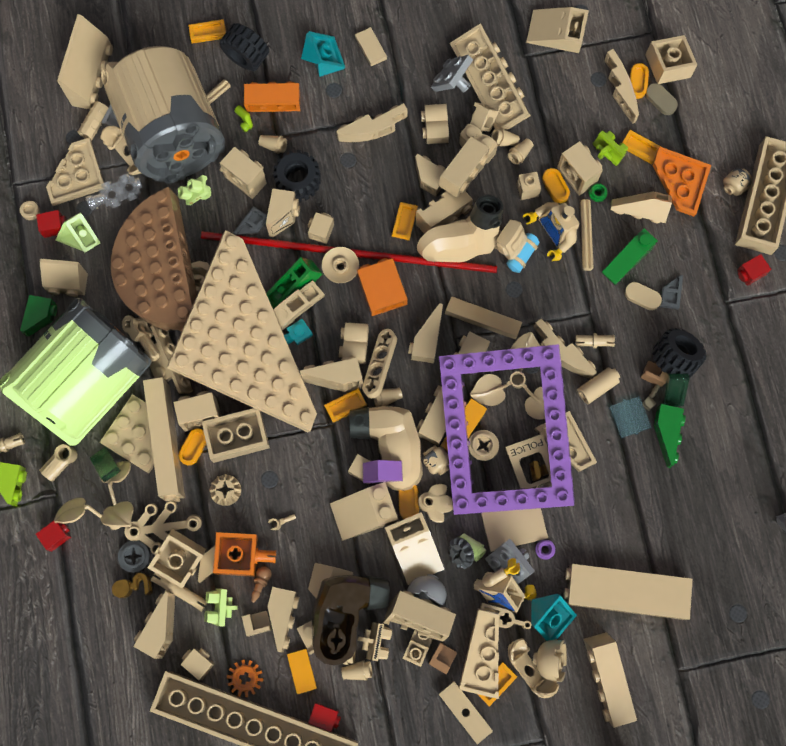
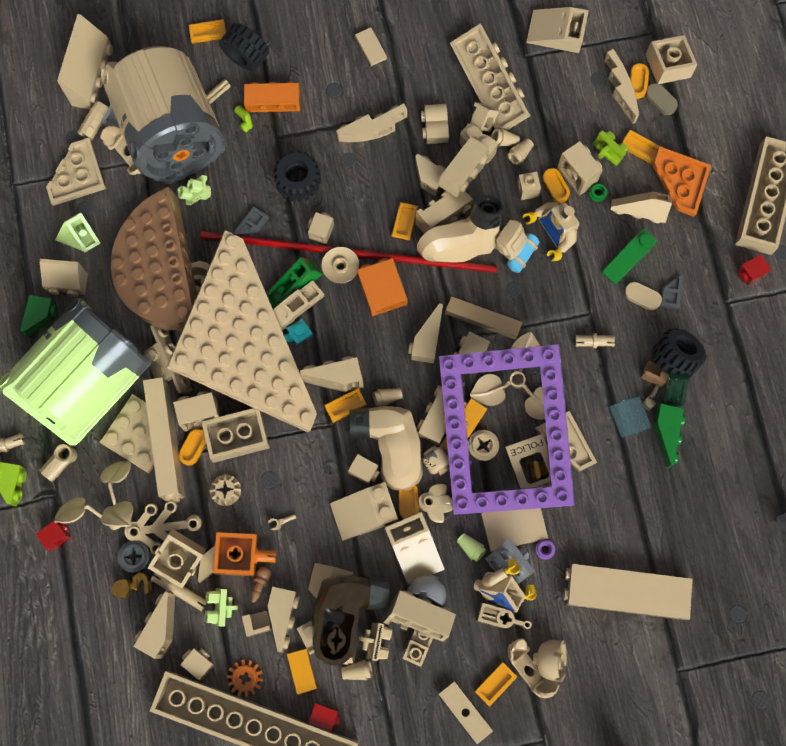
(29, 210): tan tile -> none
(50, 223): red brick -> none
(105, 464): clear green tile -> none
(119, 188): clear brick -> none
(140, 332): tan connector -> none
(243, 172): tan brick -> none
(274, 143): tan cone -> none
(281, 211): tan slope -> none
(323, 52): teal slope -> none
(355, 341): tan brick -> none
(382, 363): tan beam -> none
(382, 471): medium lavender slope -> none
(442, 658): medium nougat panel -> none
(453, 75): light grey plate -> none
(467, 554): dark grey gear -> none
(481, 662): tan wing -> none
(551, 616): teal slope -> none
(571, 356): tan slope -> none
(586, 235): tan axle -> none
(598, 385): tan brick -> none
(611, 679): tan wedge -> none
(737, 182): tan head -> none

